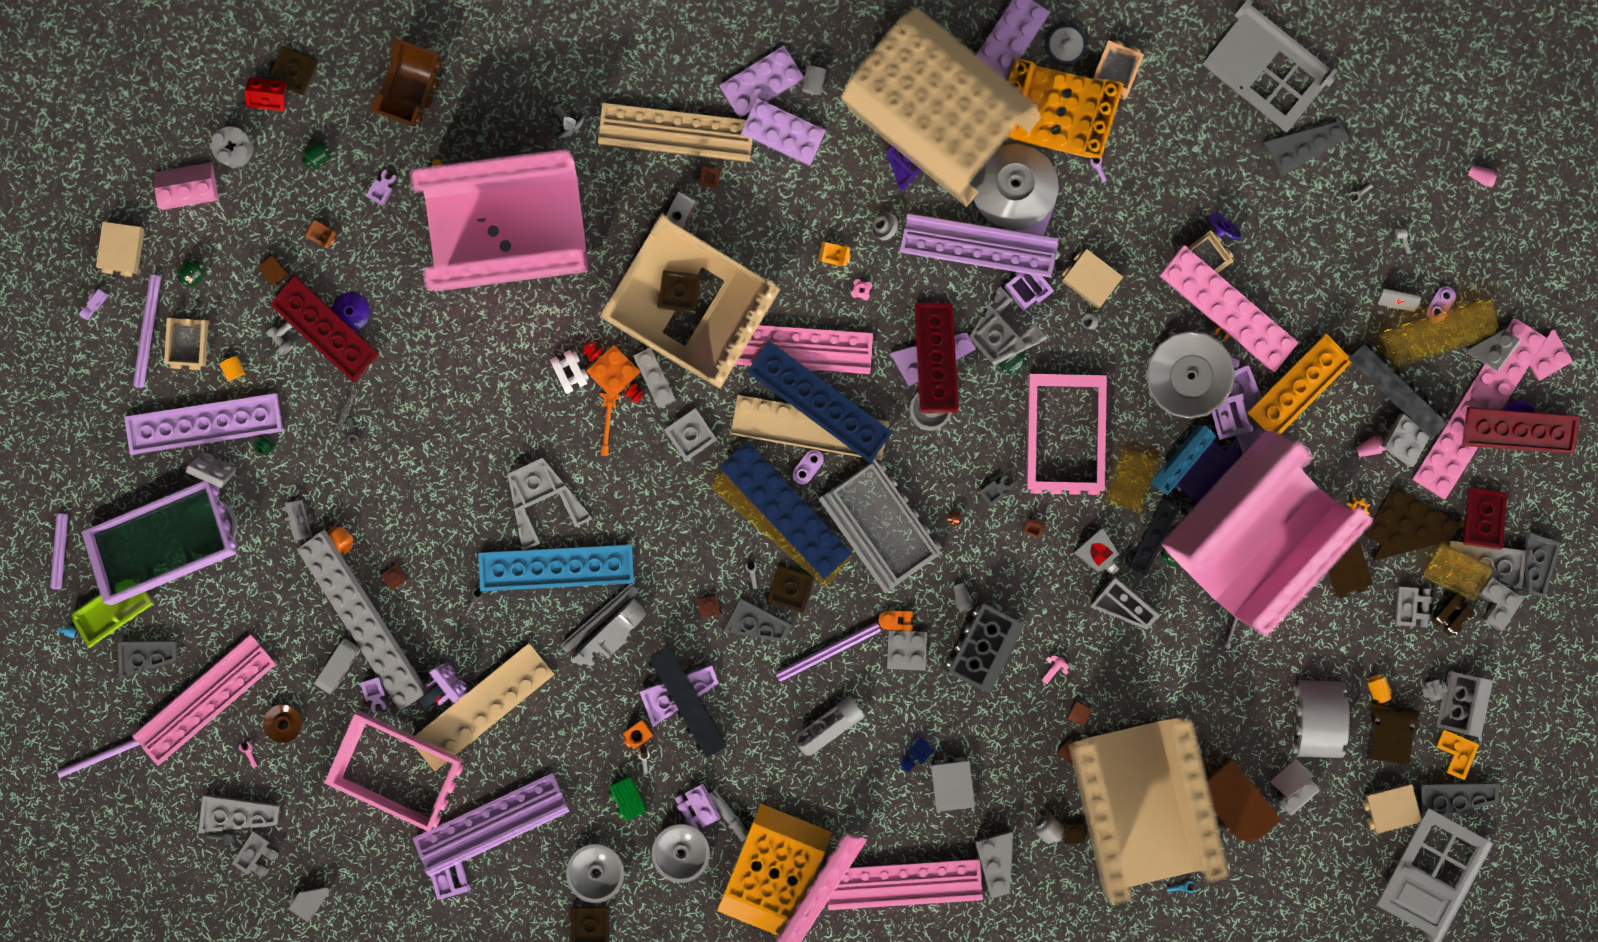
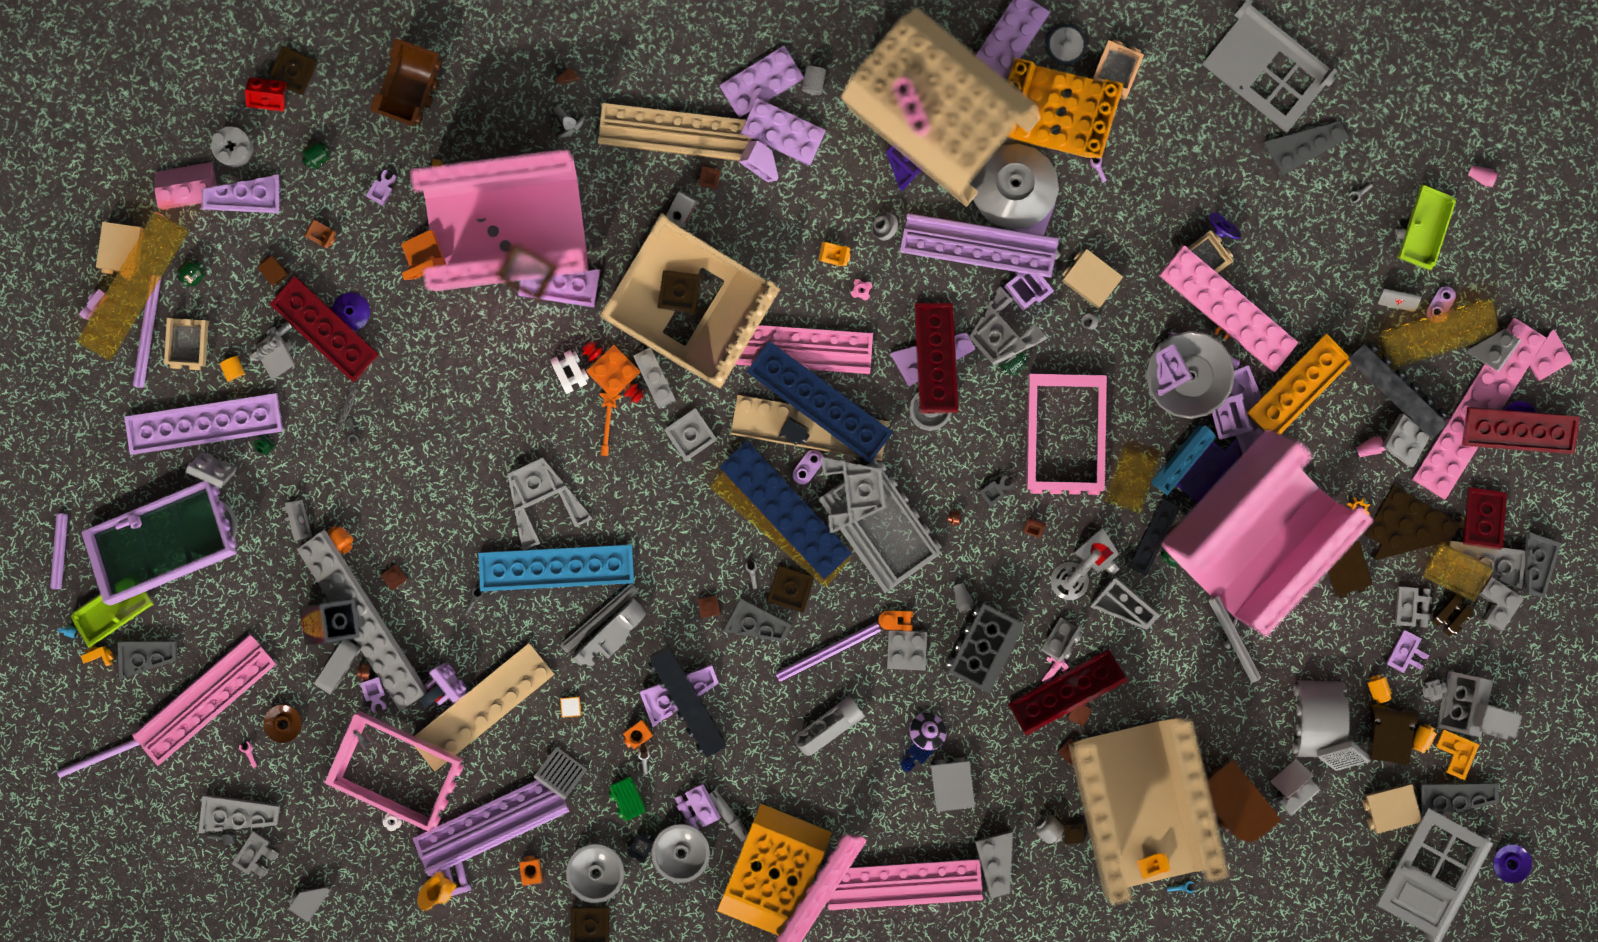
(94, 653): none -> light orange bracket
(132, 286): none -> clear yellow plate
(133, 521): none -> lavender hand
(244, 196): none -> lavender wing
(273, 355): none -> light grey hinge
(329, 622): none -> black slope
(363, 672): none -> copper plate
(363, 739): none -> dark grey hand
(391, 826): none -> white plate
(422, 253): none -> orange bracket
(435, 890): none -> light orange piece
(526, 878): none -> orange brick
(527, 272): none -> window
(560, 773): none -> light grey tile
(567, 76): none -> copper slope
(570, 707): none -> white tile
(573, 289): none -> lavender wing
(641, 847): none -> black window
(760, 160): none -> lavender slope
(794, 431): none -> black window
(862, 488): none -> light grey wing
(906, 99): none -> bright pink beam
(920, 734): none -> dish
(1061, 639): none -> light grey bracket
(1067, 692): none -> dark red plate
(1079, 575): none -> light grey dish
(1153, 865): none -> light orange bracket
(1171, 369): none -> lavender wing
(1234, 639): none -> light grey axle
(1343, 755): none -> light grey tile
(1404, 651): none -> lavender hinge
(1423, 738): none -> light orange brick
(1427, 227): none -> lime container
(1497, 721): none -> light grey brick
(1521, 867): none -> dark purple dish

